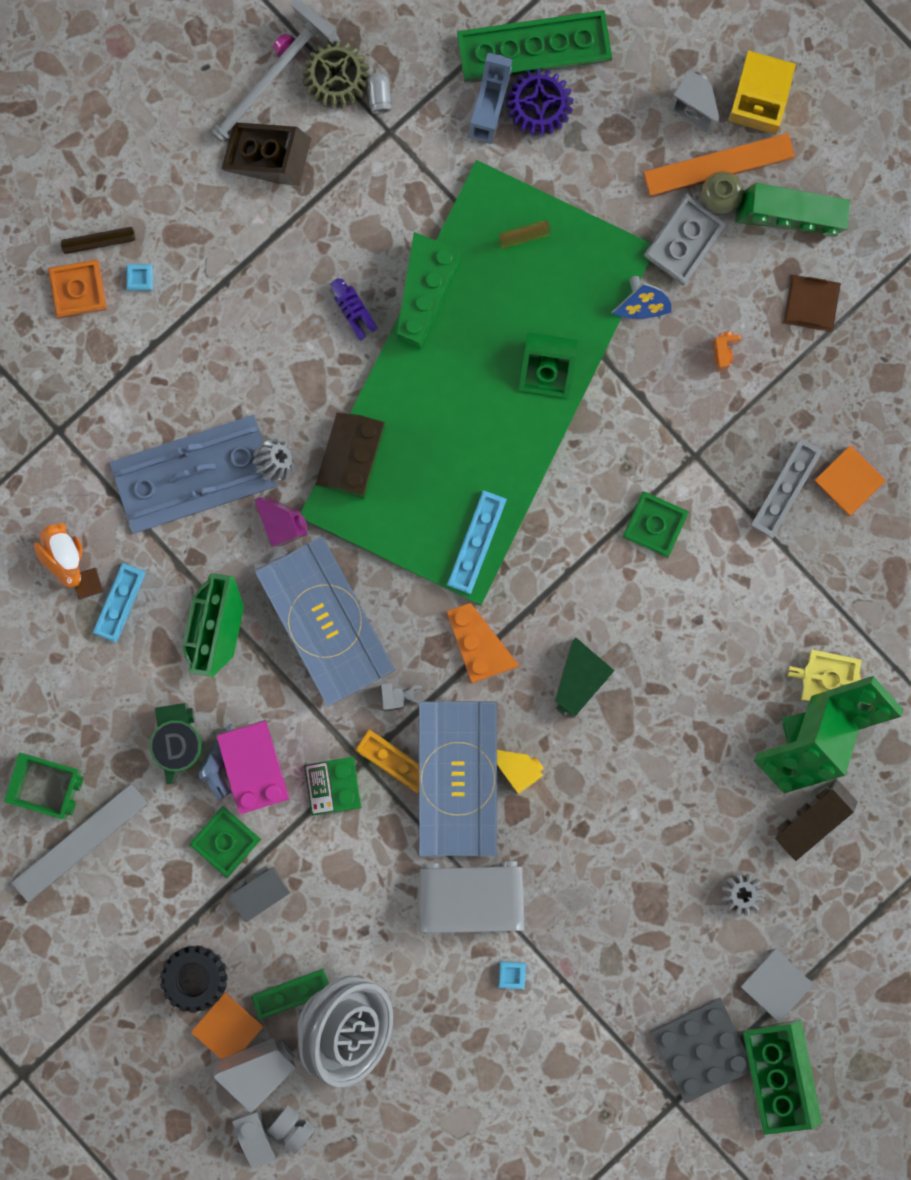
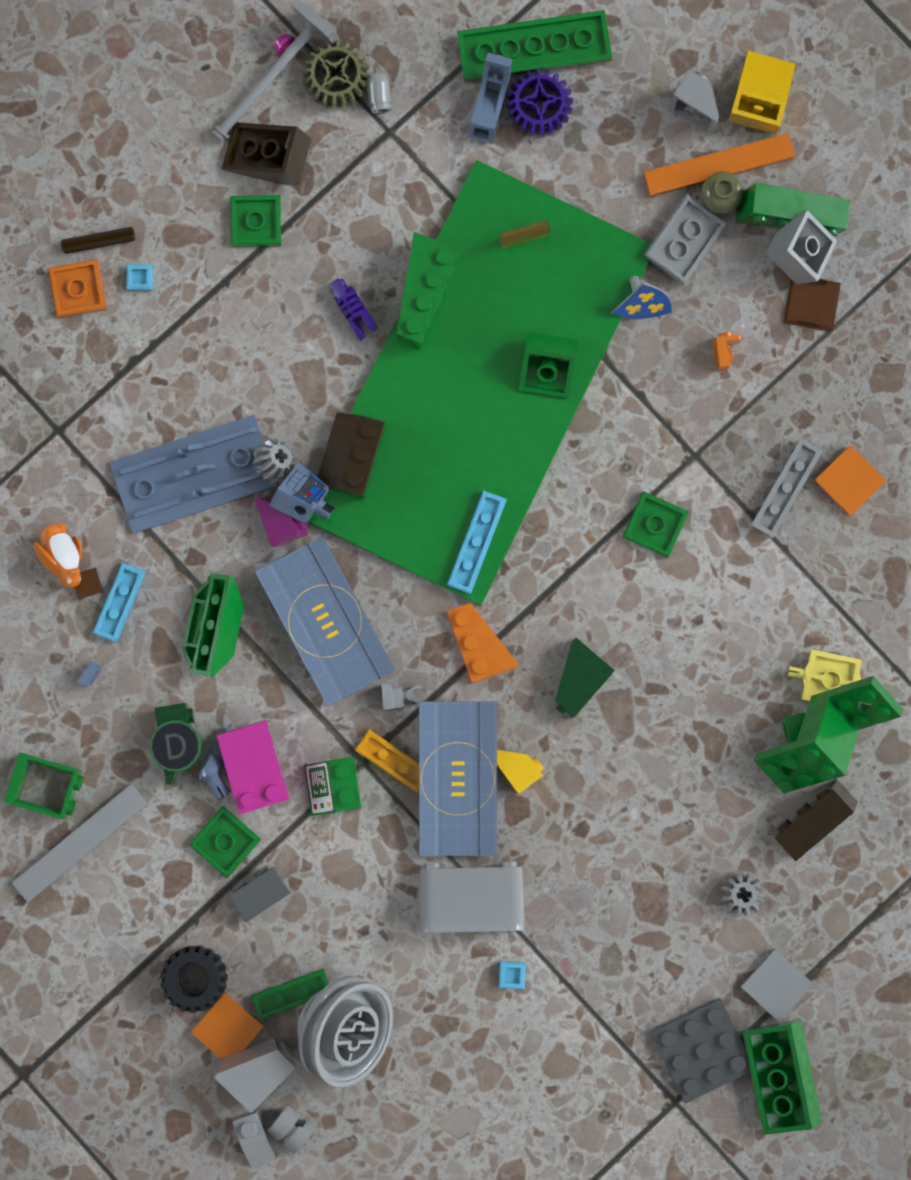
(89, 674): none -> sand blue tile
(255, 221): none -> green tile
(302, 496): none -> sand blue torso
(802, 248): none -> light grey slope

